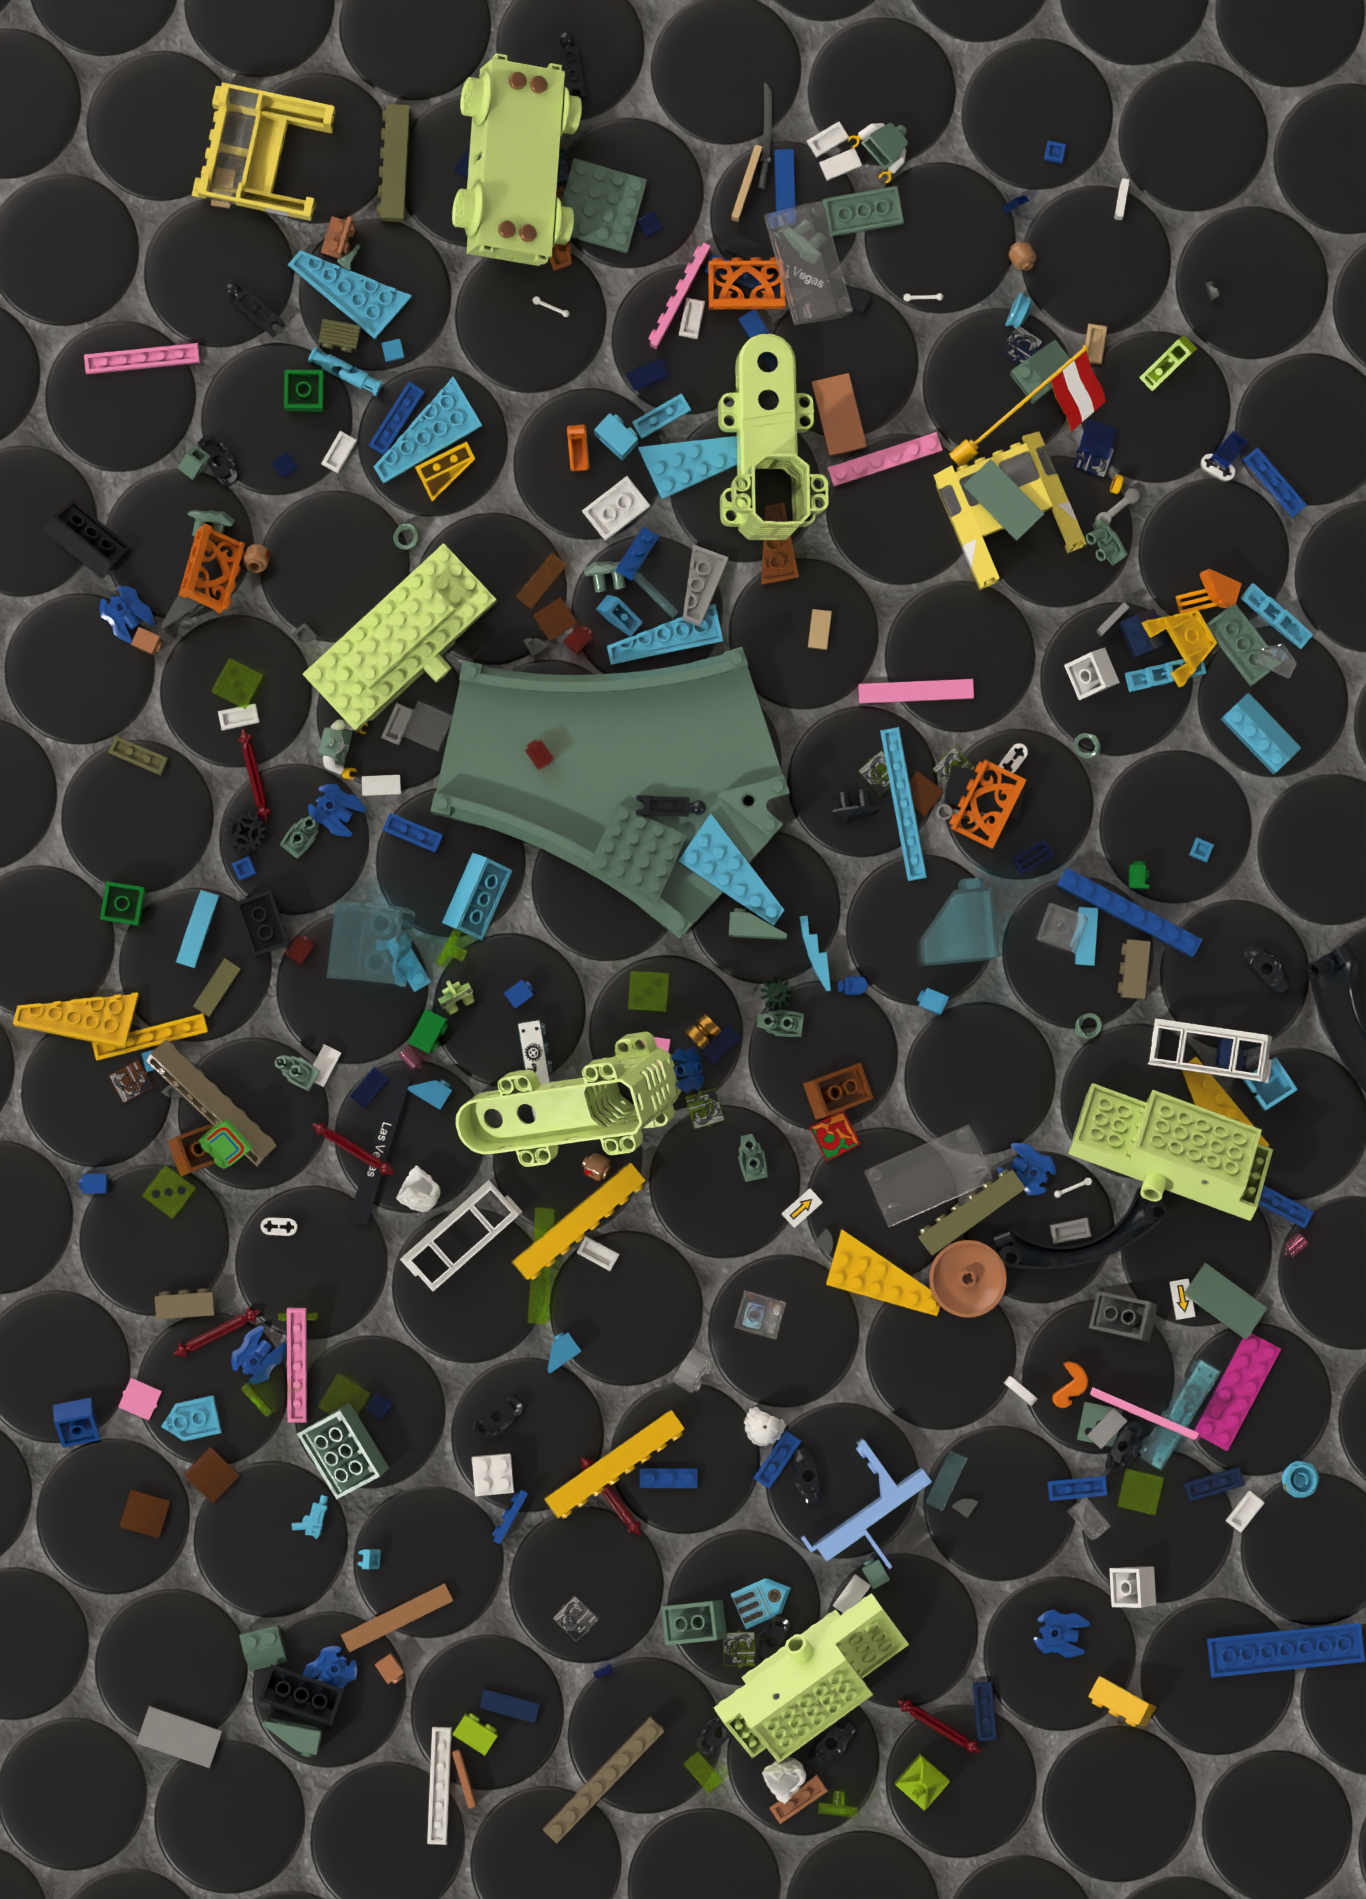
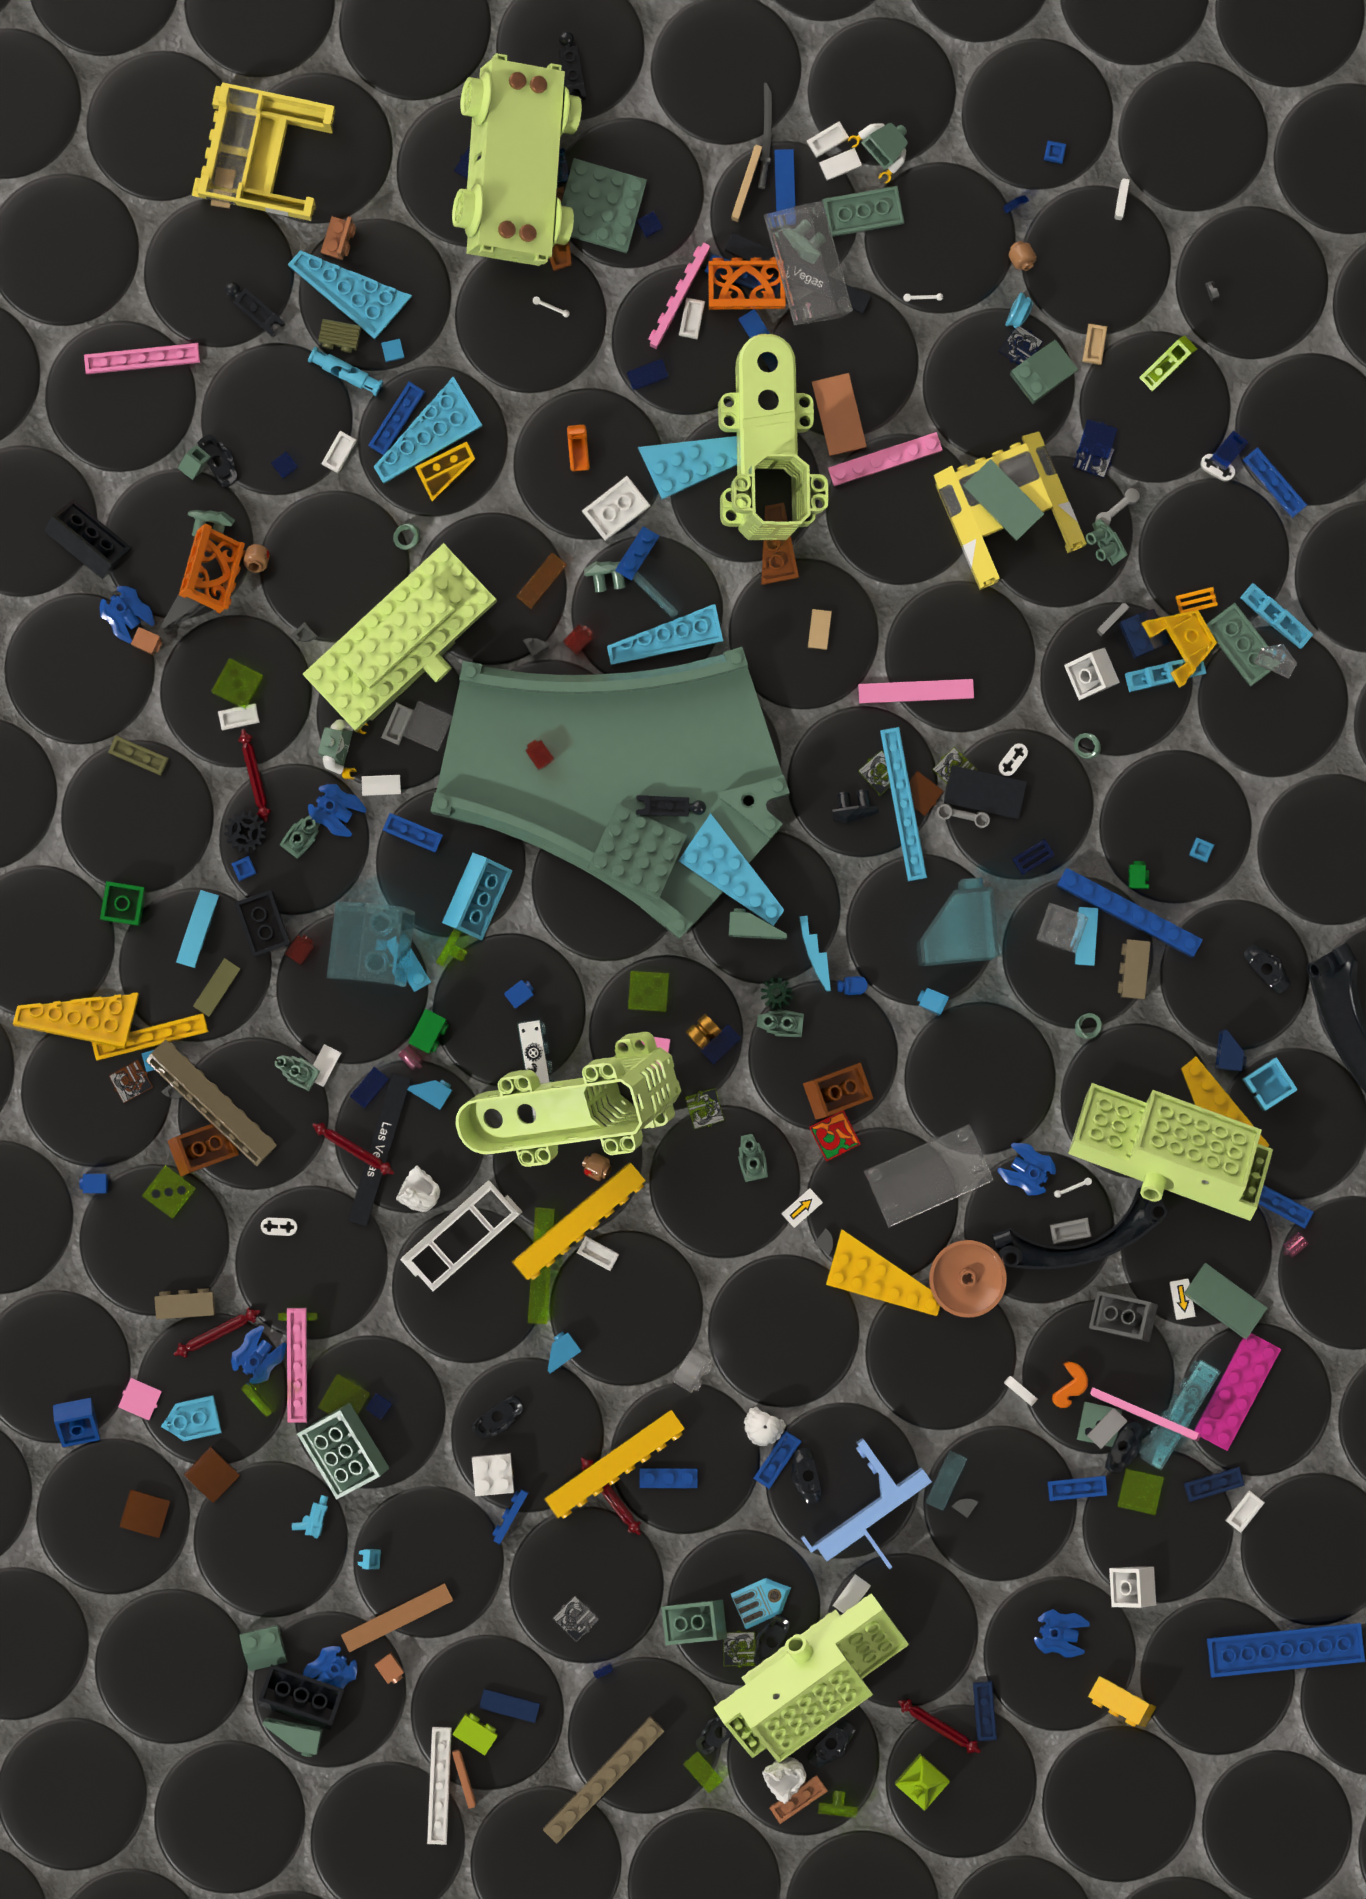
(179, 1737): light grey tile -> none
(224, 1143): bright green slope -> none
(304, 390): green brick -> none
(346, 260): sand green piece -> none
(394, 163): olive brick -> none
(454, 993): yellowish green hips -> none
(555, 619): reddish brown piece -> none
(616, 436): medium azure piece -> none
(619, 614): dark azure slope -> none
(661, 416): medium azure plate -> none
(689, 1069): blue piece -> none
(703, 580): light grey wing -> none
(760, 1314): clear slope -> none
(874, 1572): sand green brick -> none
(971, 1212): olive brick -> none
(1011, 791): orange fence -> none
(1074, 389): flag -> none
(1088, 1518): clear hinge -> none
(1116, 484): yellow tile -> none
(1220, 588): orange slope -> none
(1261, 733): medium azure slope -> none
(1264, 1066): white piece -> none
(1300, 1479): medium azure hat -> none

